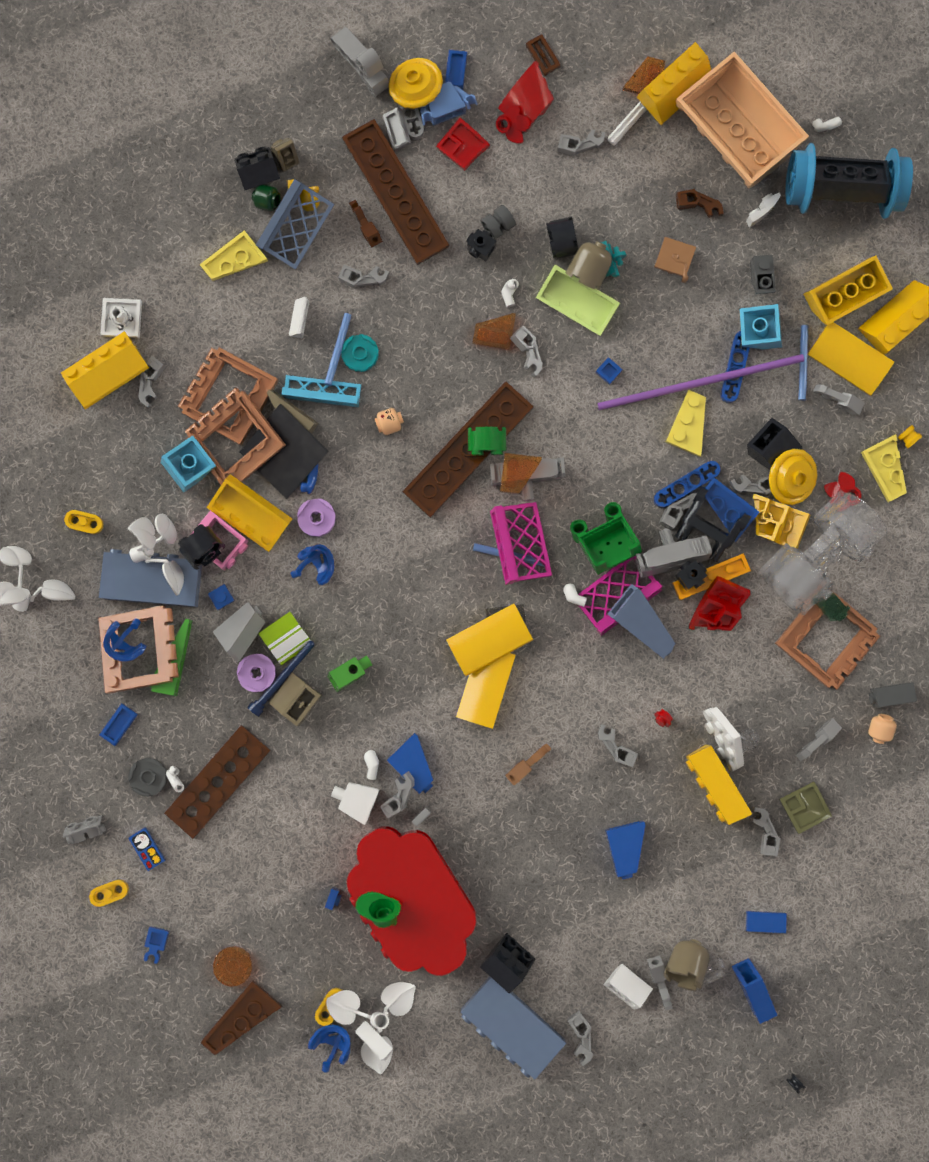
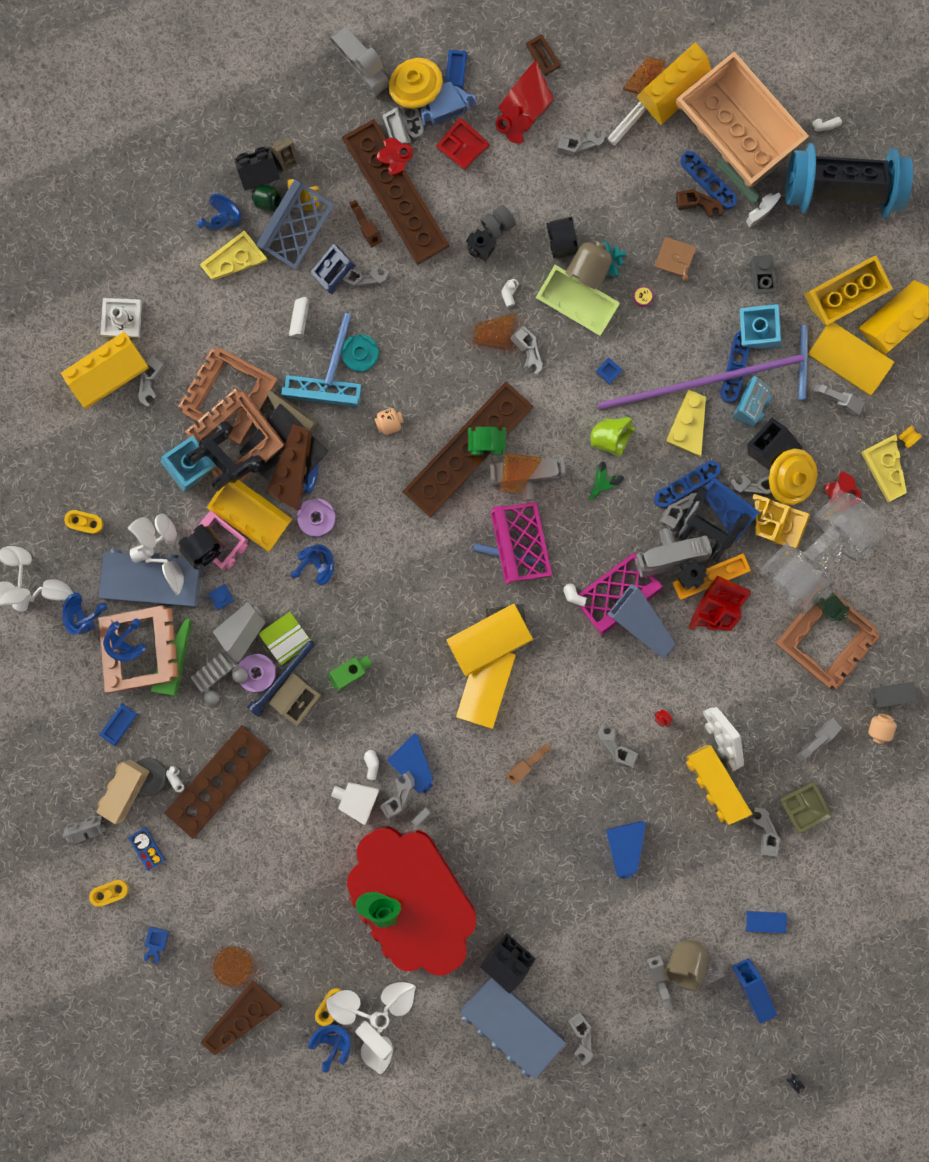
(73, 606): none -> blue helmet
(122, 791): none -> tan brick
(215, 671): none -> light grey gear
(224, 207): none -> blue helmet
(231, 472): none -> black connector
(290, 471): none -> reddish brown wing
(329, 265): none -> dark blue plate
(333, 899): blue plate -> none
(392, 156): none -> red plate
(601, 484): none -> green piece
(608, 543): green piece -> none
(609, 436): none -> lime piece
(628, 987): white brick -> none
(643, 296): none -> light yellow tile
(711, 178): none -> blue beam
(738, 181): none -> sand green axle
(752, 402): none -> medium azure slope

